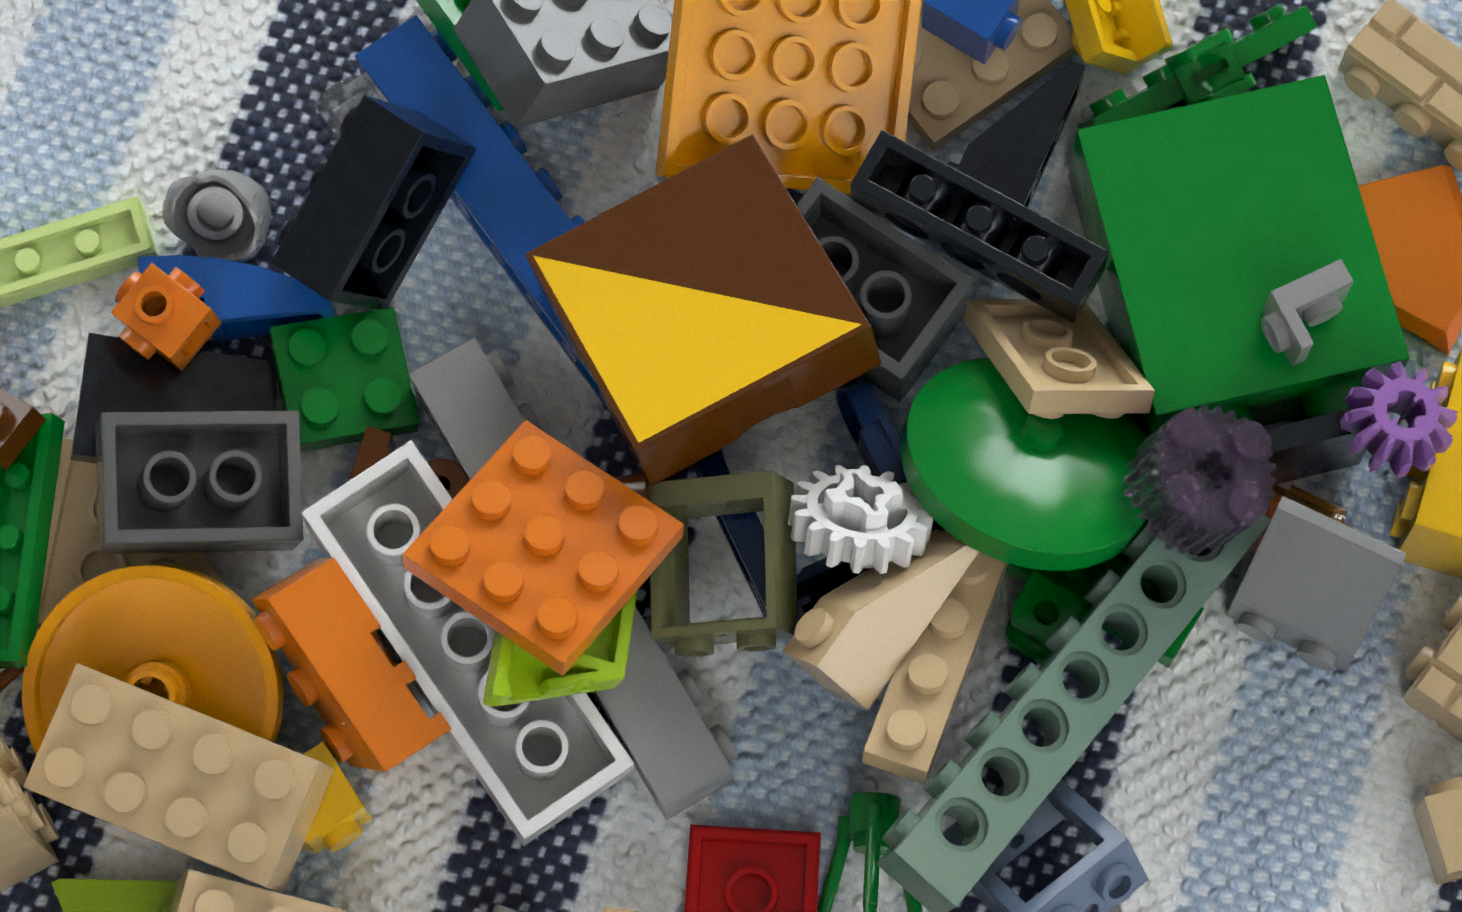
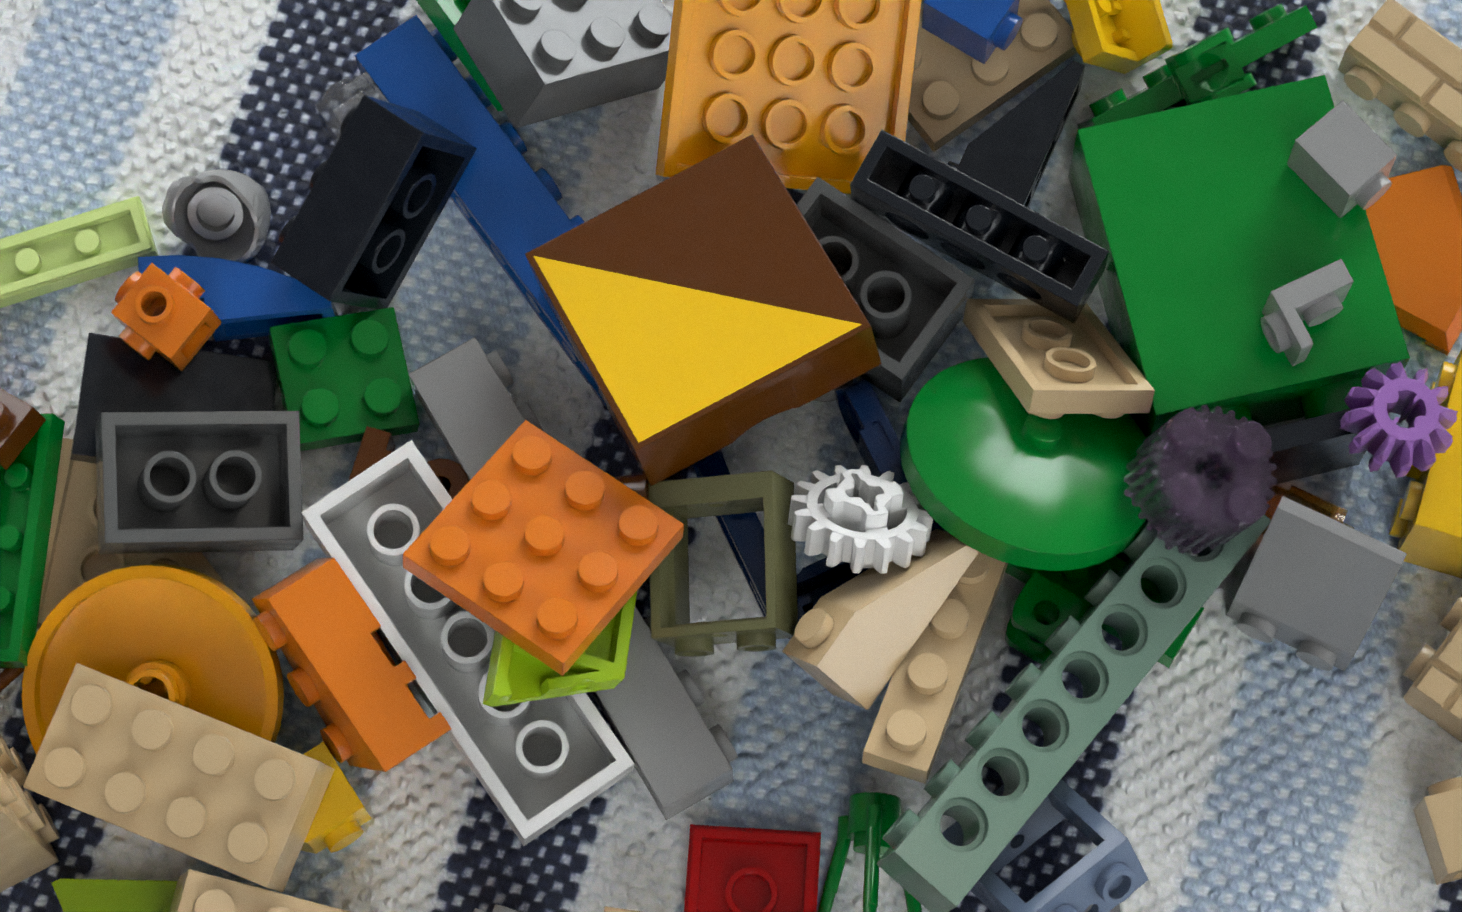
(1343, 161): none -> light grey brick

